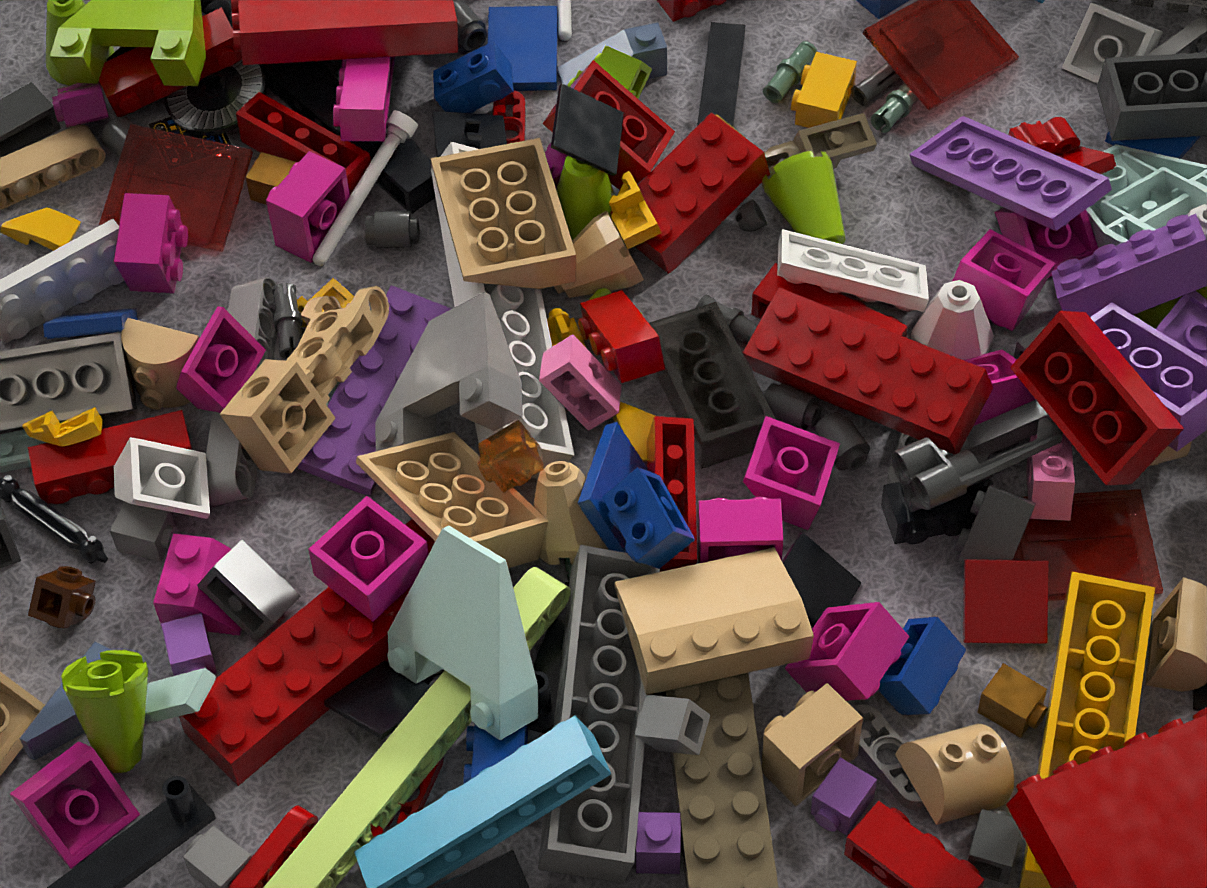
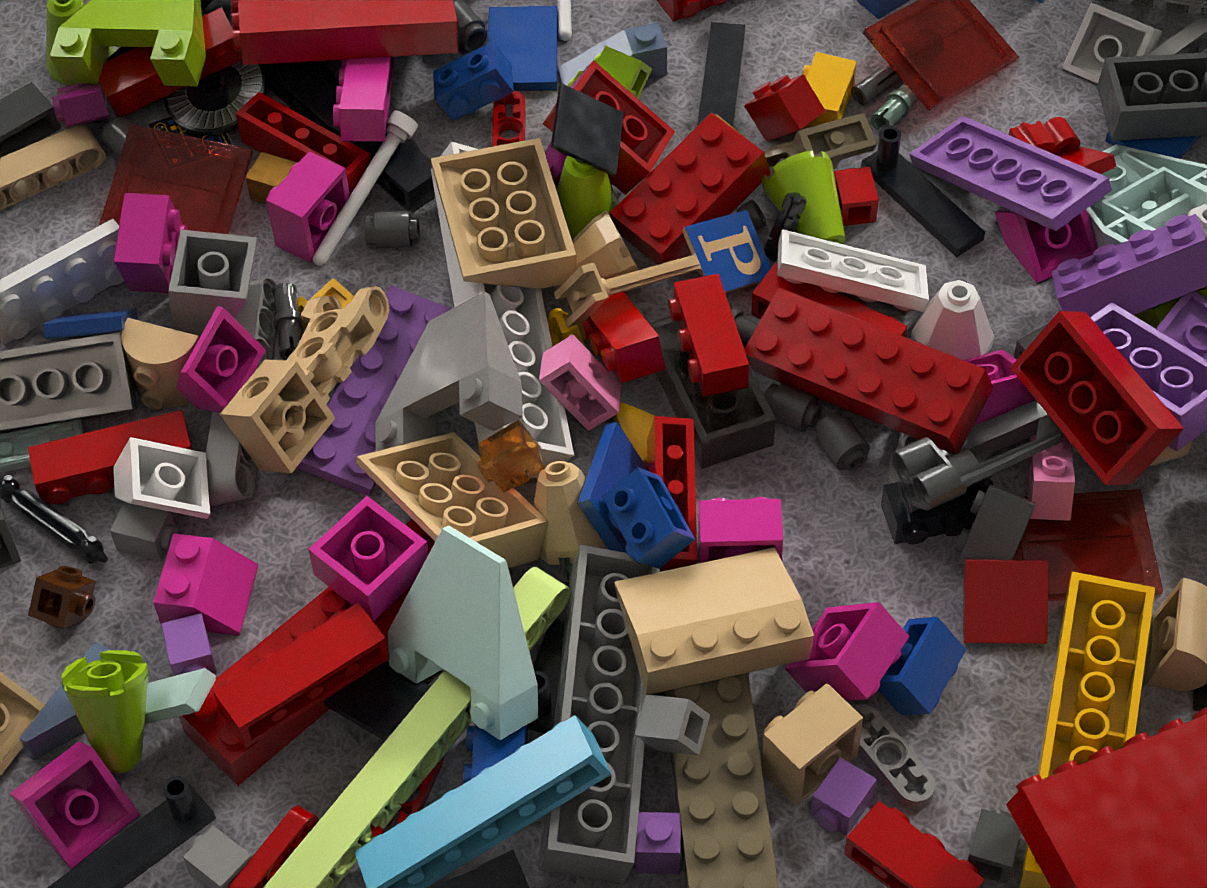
(42, 226): yellow slope -> none
(72, 431): yellow slope -> none
(208, 274): none -> light grey slope
(248, 590): brick -> none
(301, 674): none -> red brick
(467, 129): black piece -> none
(632, 214): yellow slope -> none
(709, 335): none -> red brick
(717, 246): none -> piece
(784, 106): none -> red brick
(787, 220): none -> black axle
(789, 72): sand green pin -> none
(792, 468): dark pink slope -> none
(818, 577): black piece -> none
(857, 195): none -> red brick
(920, 196): none -> black piece
(959, 771): tan brick -> none
(1004, 277): dark pink slope -> none
(1013, 701): pearl gold brick -> none

